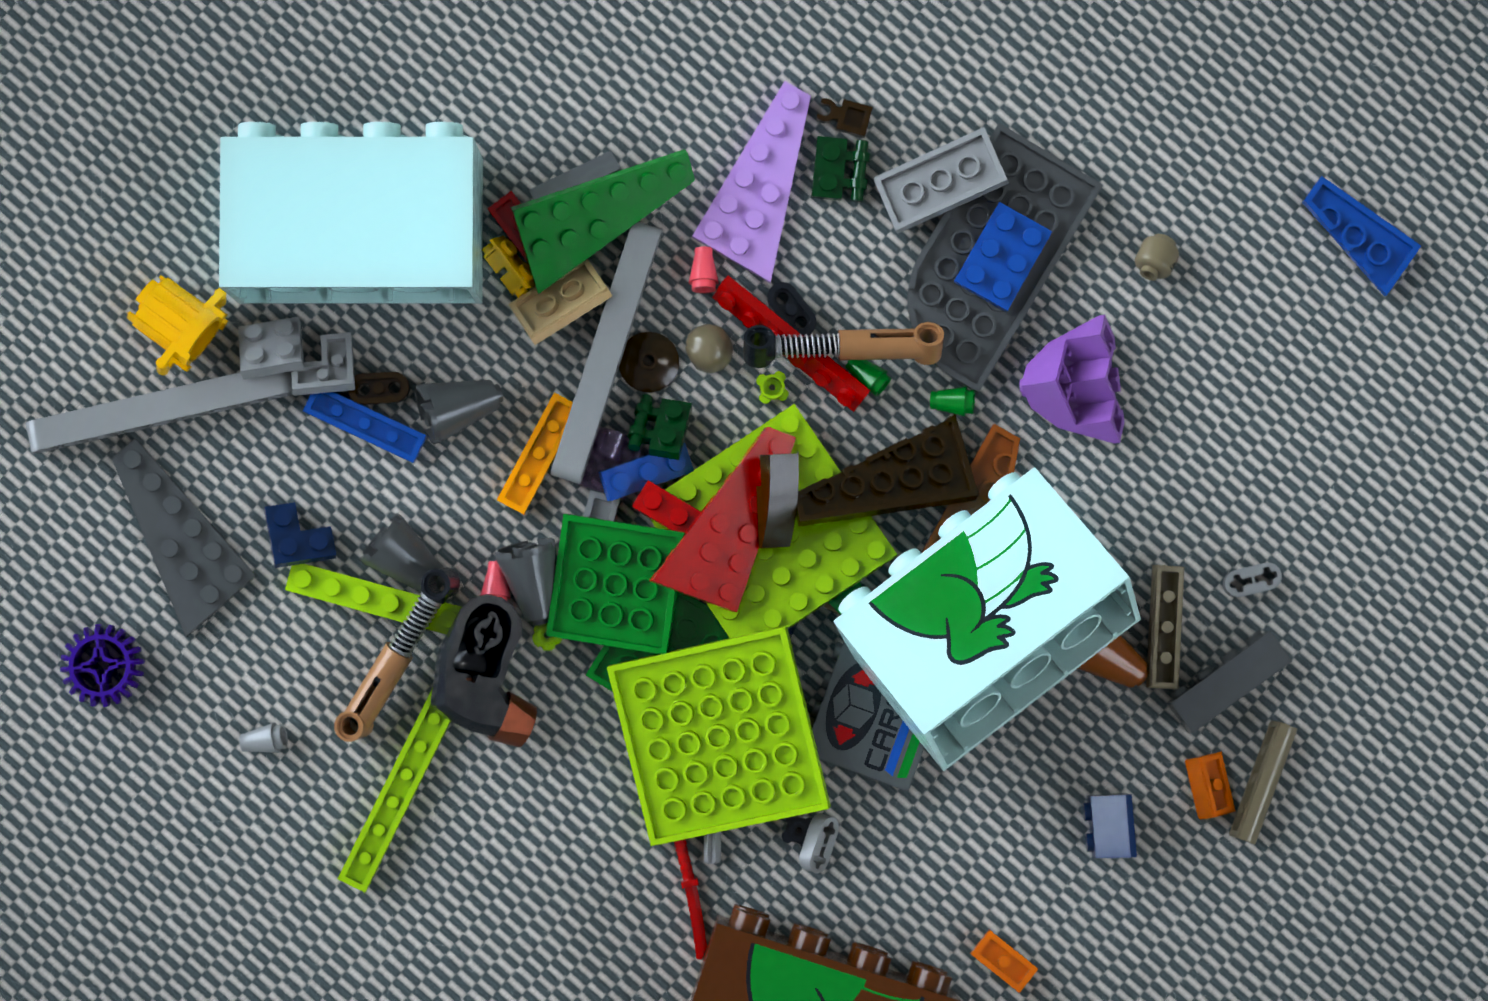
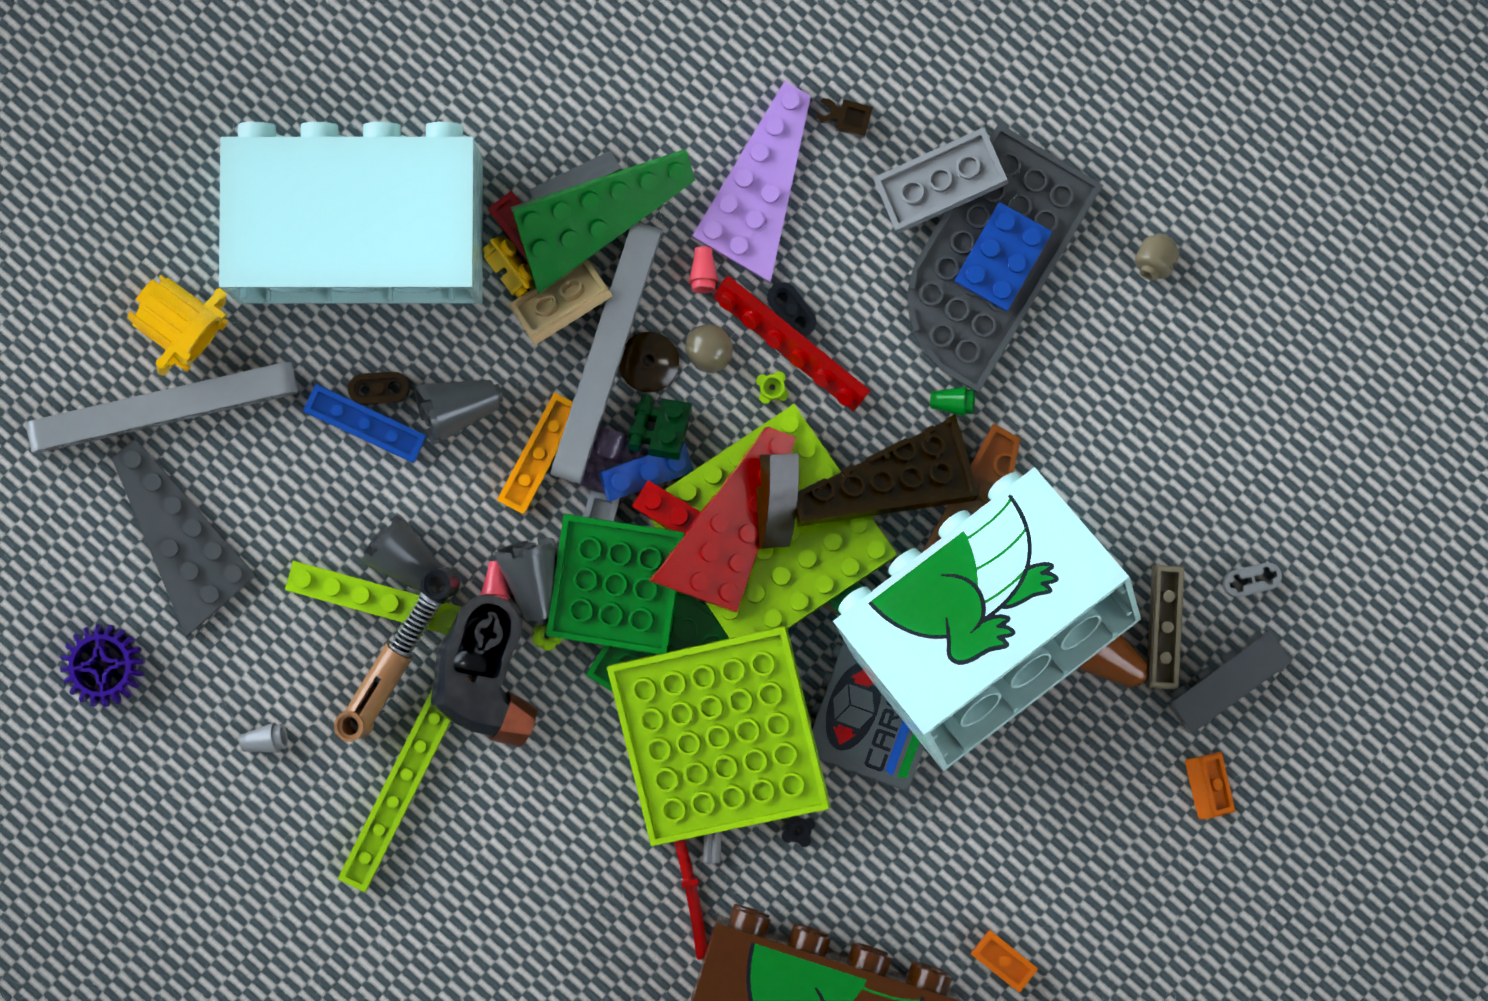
(270, 347): light grey plate -> none
(295, 546): dark blue plate -> none
(331, 374): light grey plate -> none
(818, 843): light grey beam -> none
(830, 168): dark green plate -> none
(870, 375): green cone -> none
(921, 344): piece -> none
(1075, 382): medium lavender brick -> none
(1110, 825): slope -> none
(1263, 782): dark tan brick -> none
(1367, 238): blue wing -> none

